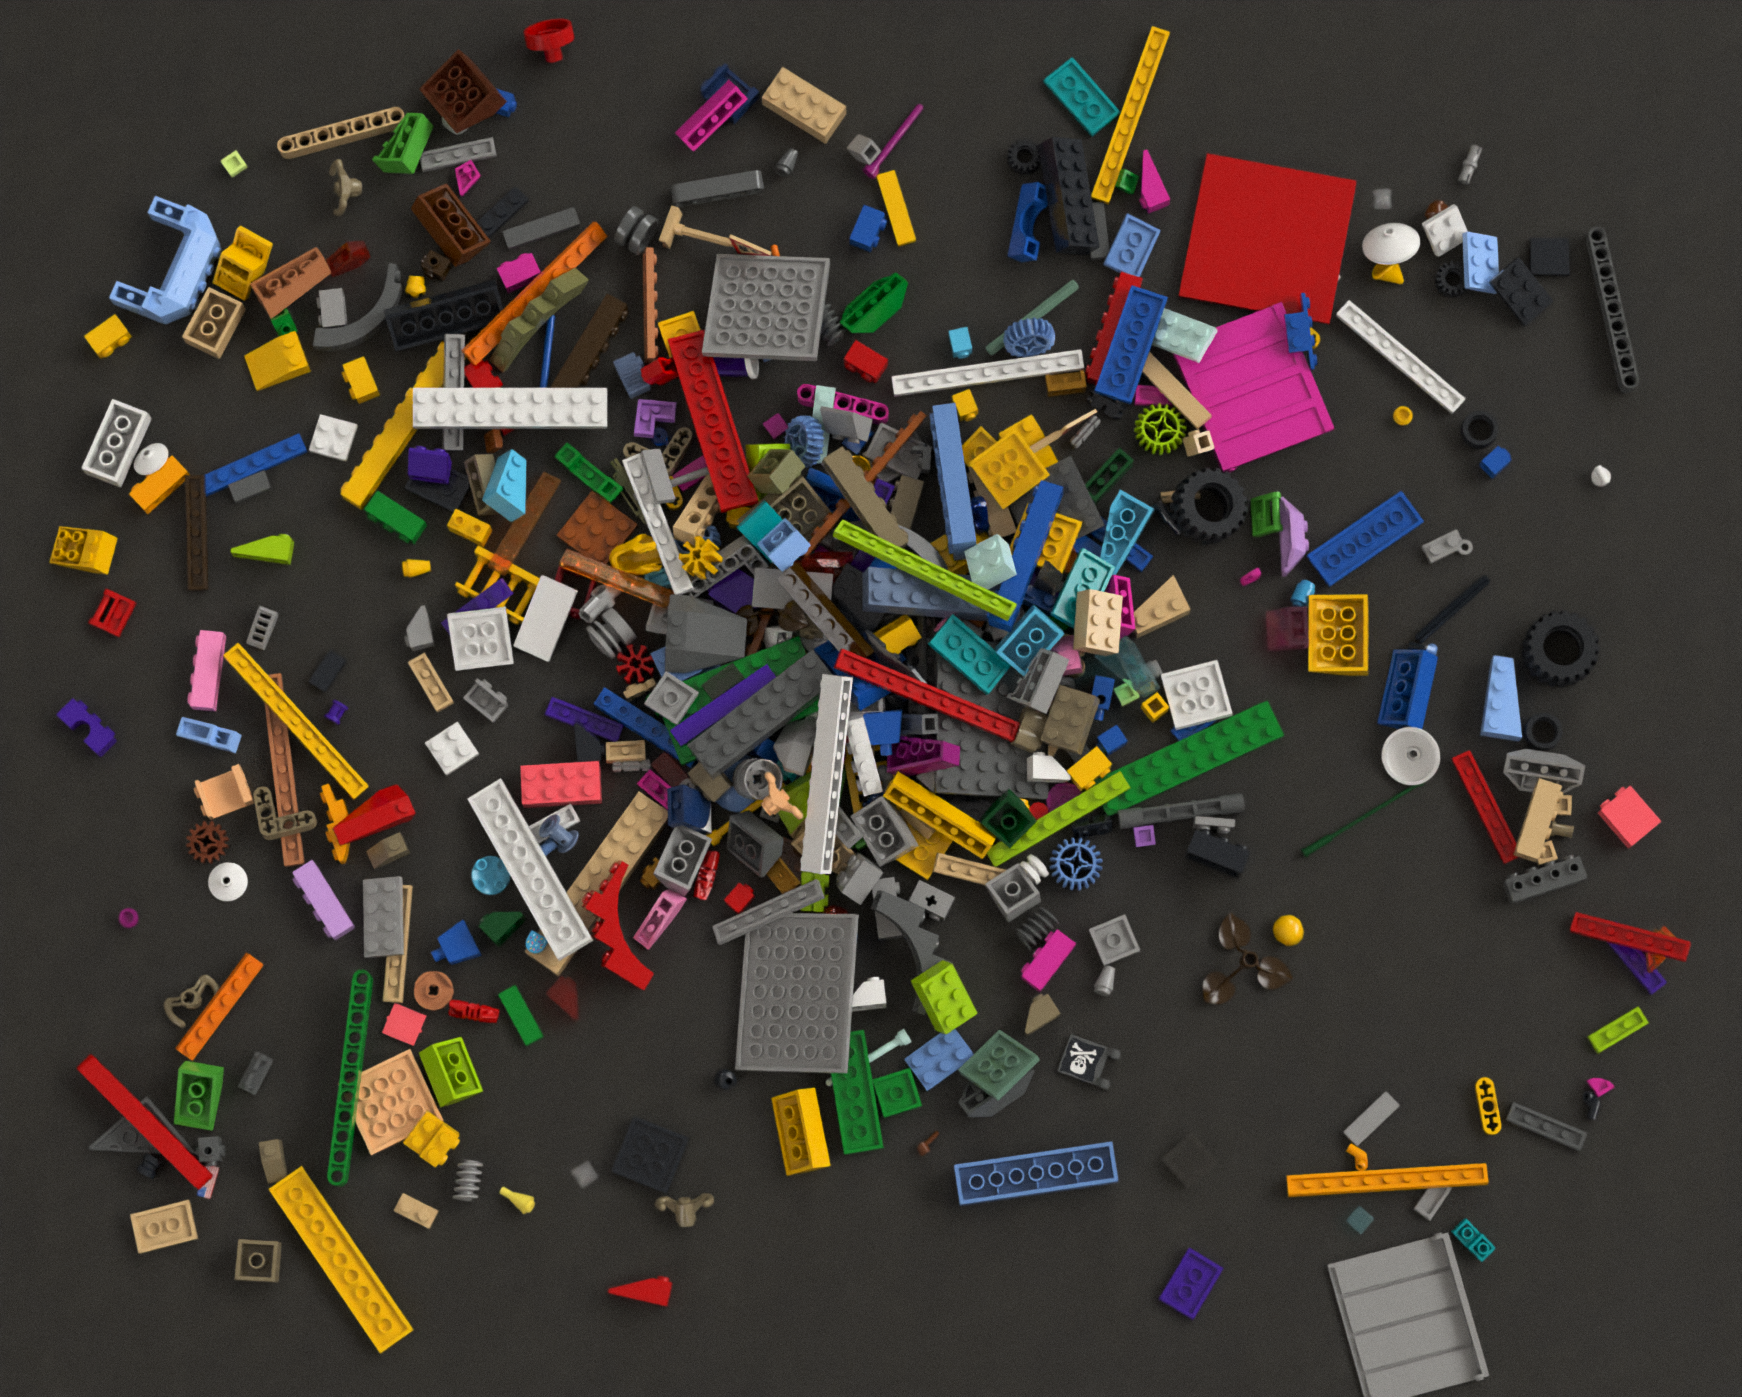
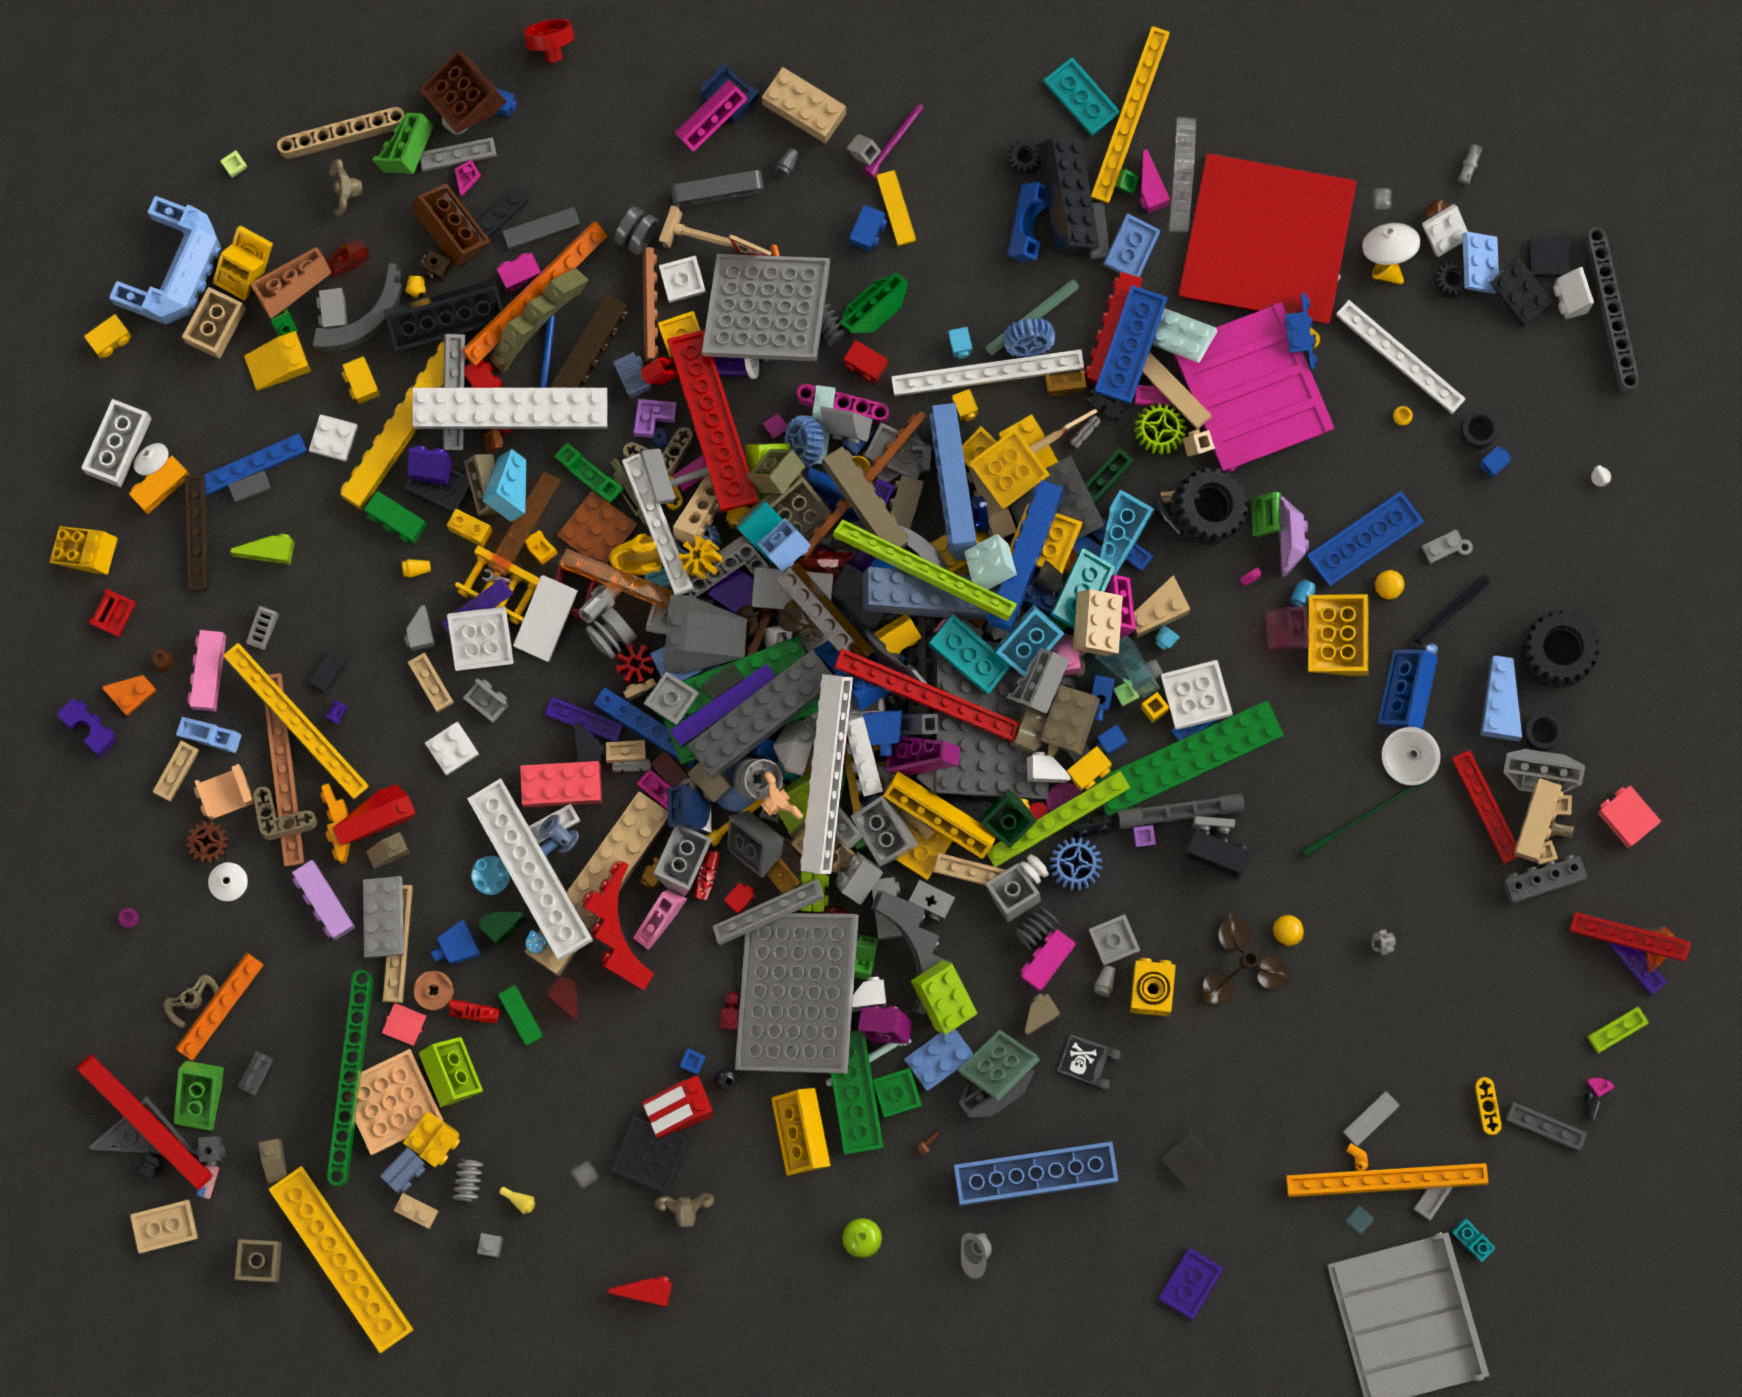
(130, 693): none -> orange wing
(162, 660): none -> reddish brown hat
(175, 771): none -> tan plate
(403, 1170): none -> sand blue brick
(490, 1245): none -> light grey brick
(493, 577): none -> light grey hand
(540, 547): none -> yellow bracket
(678, 1107): none -> red slope
(682, 279): none -> white plate
(692, 1061): none -> blue plate
(730, 1016): none -> dark red plate
(862, 1238): none -> lime cylinder
(865, 956): none -> bright green slope
(885, 1025): none -> magenta brick
(974, 1253): none -> light grey piece
(1155, 975): none -> yellow brick
(1166, 638): none -> medium azure hat
(1183, 174): none -> clear beam
(1383, 942): none -> light grey gear
(1389, 584): none -> yellow hair
(1573, 294): none -> white slope

